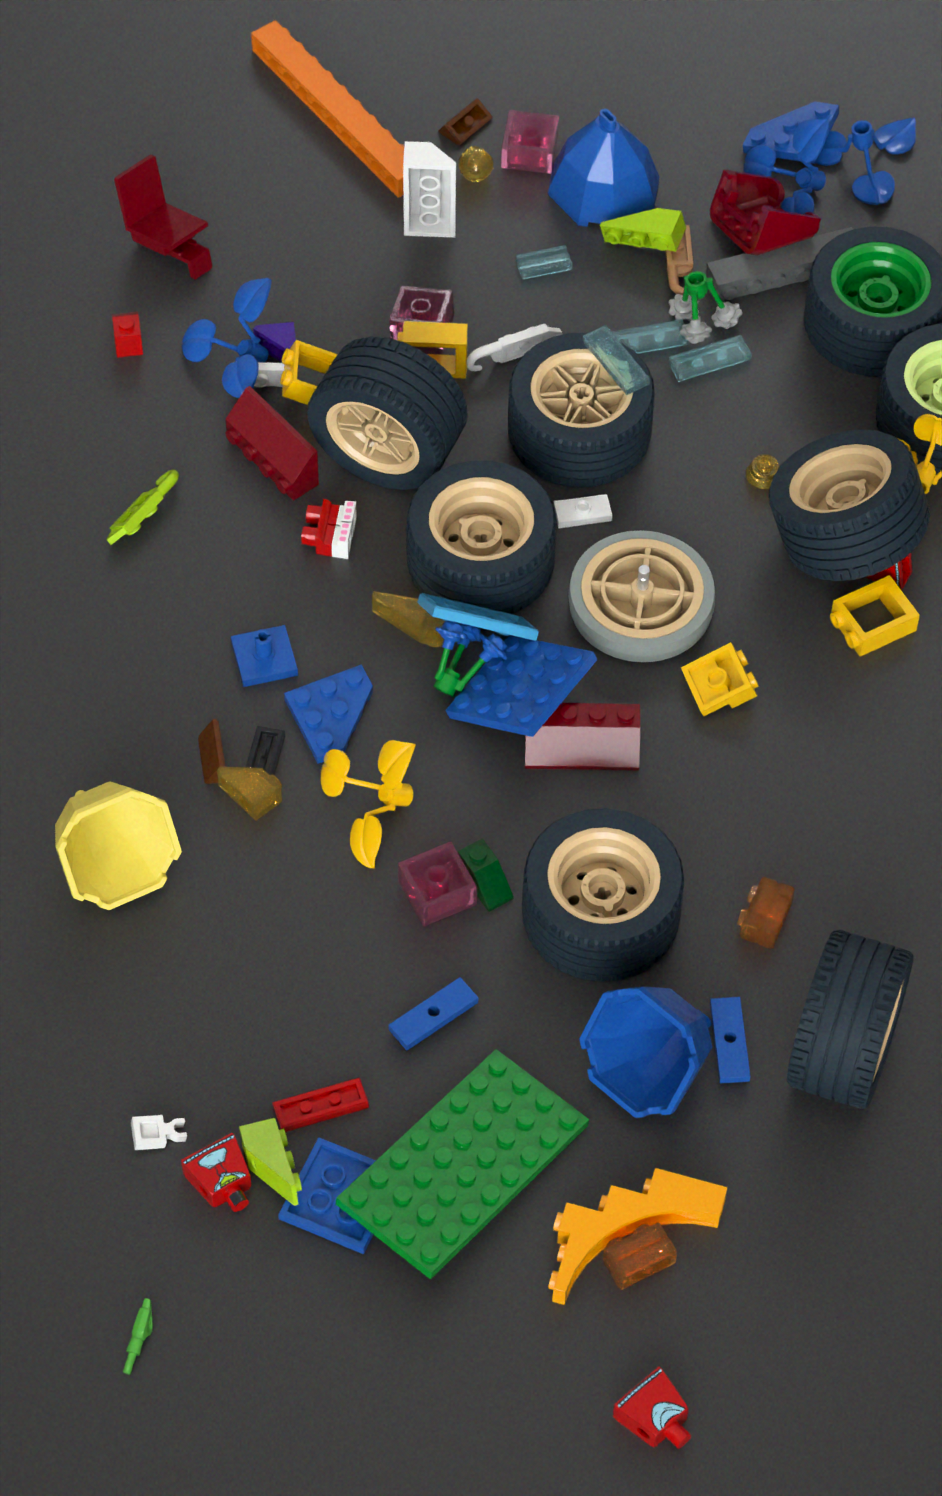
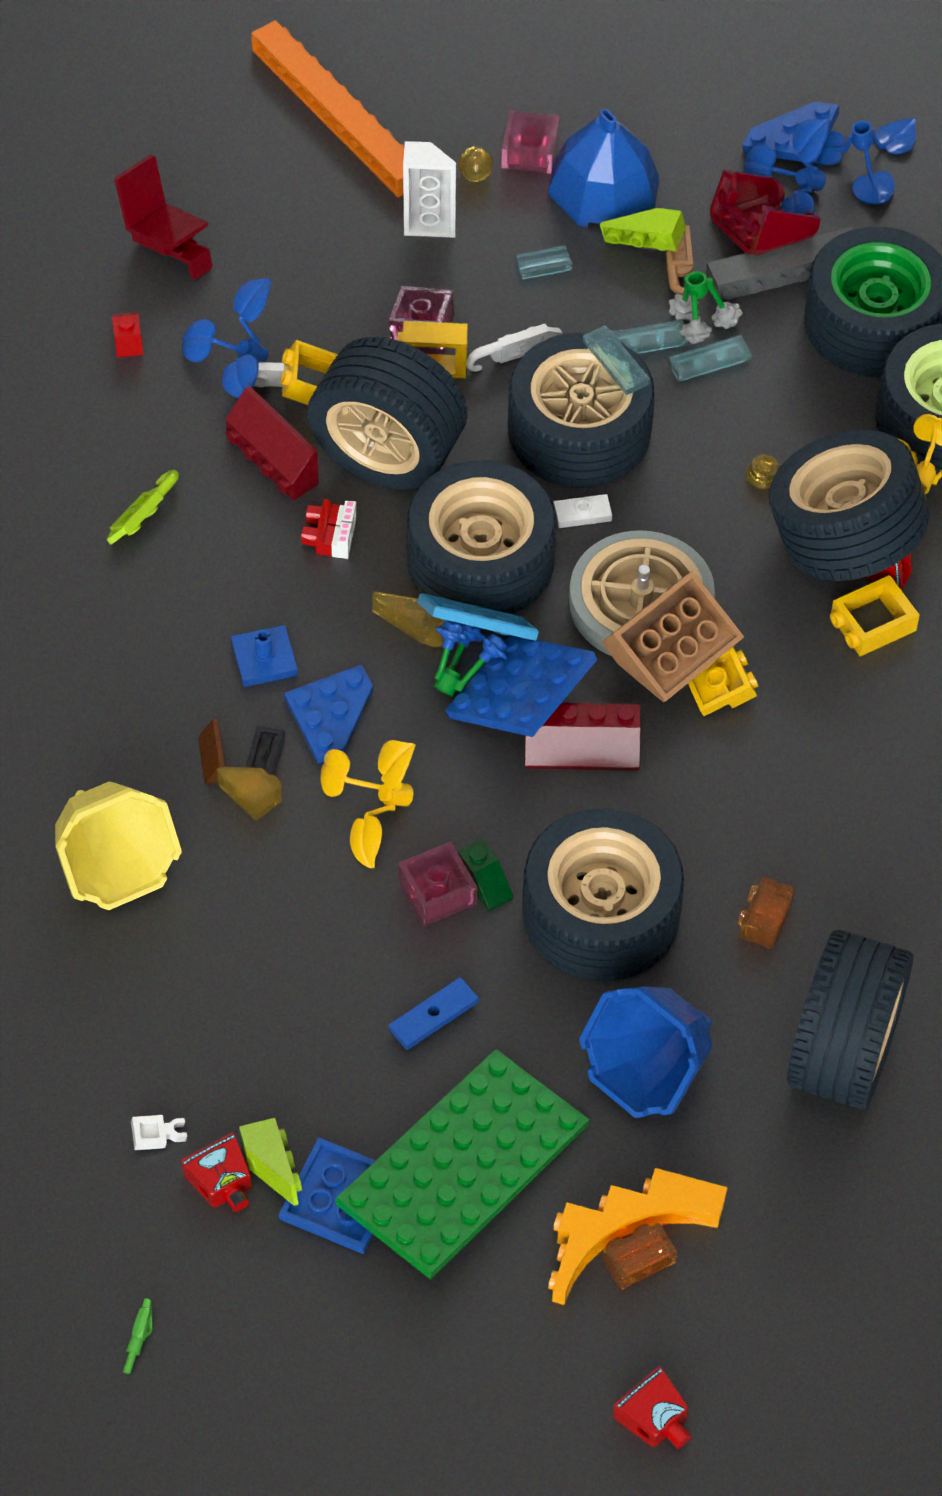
(276, 337): dark purple slope -> none
(320, 1105): red tile -> none
(466, 122): reddish brown slope -> none
(673, 638): none -> medium nougat slope
(729, 1026): blue tile -> none

